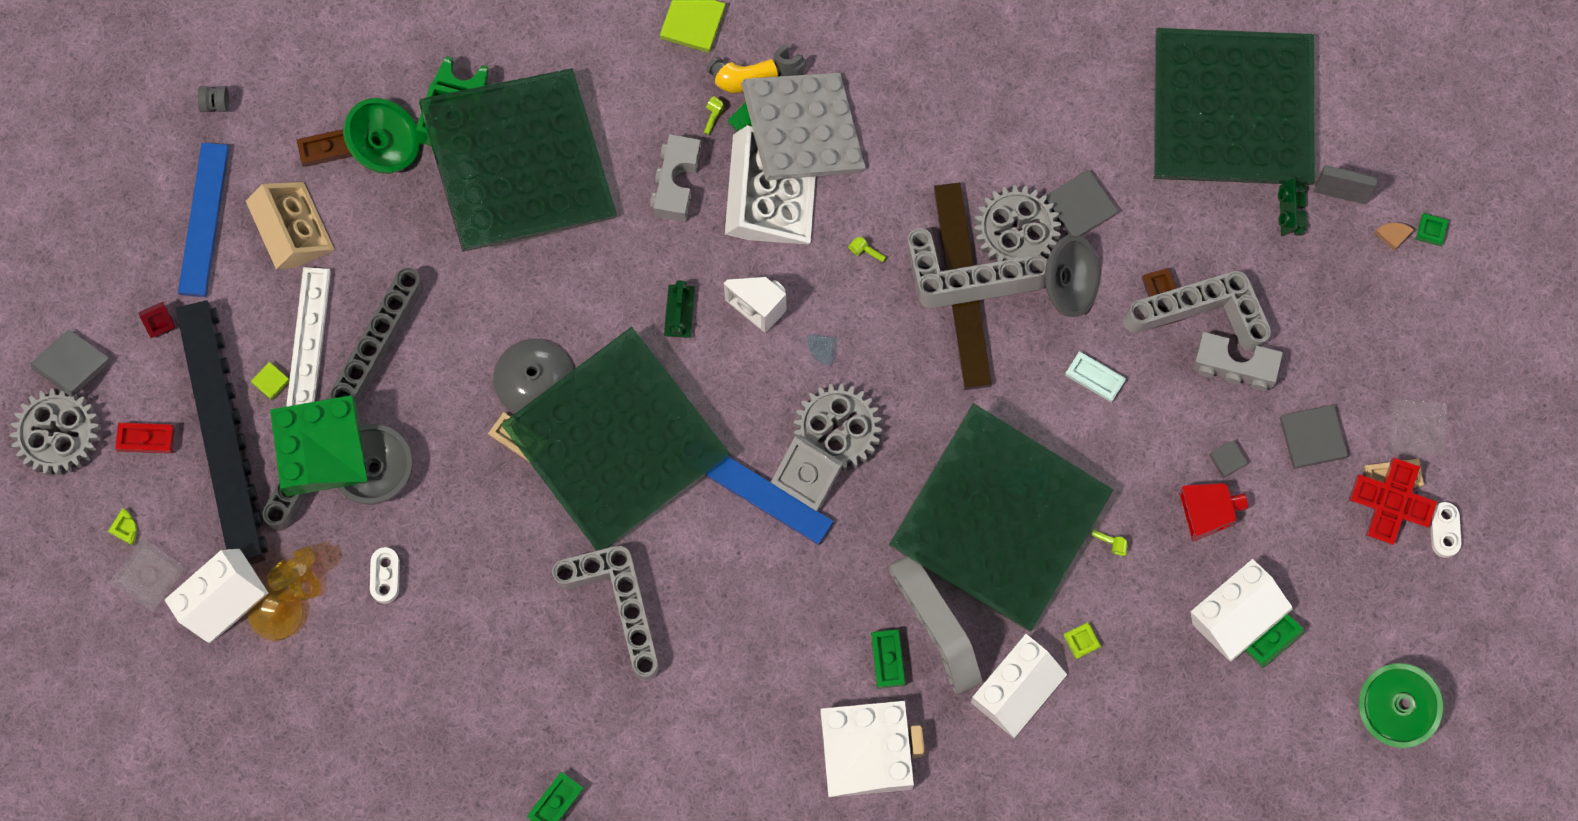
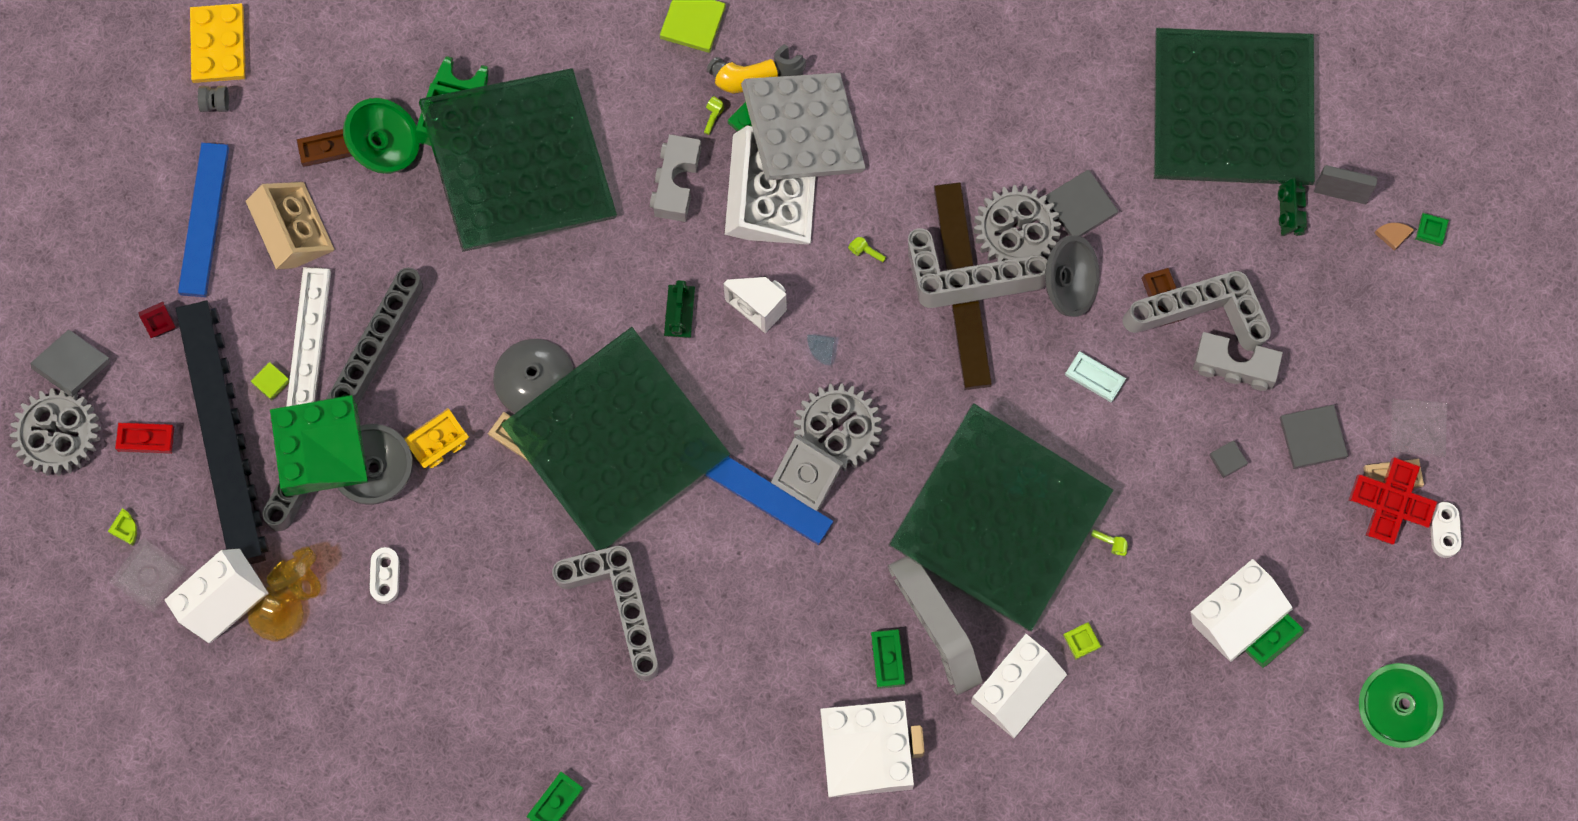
(217, 43): none -> yellow plate
(436, 439): none -> yellow bracket
(1210, 508): red torso -> none

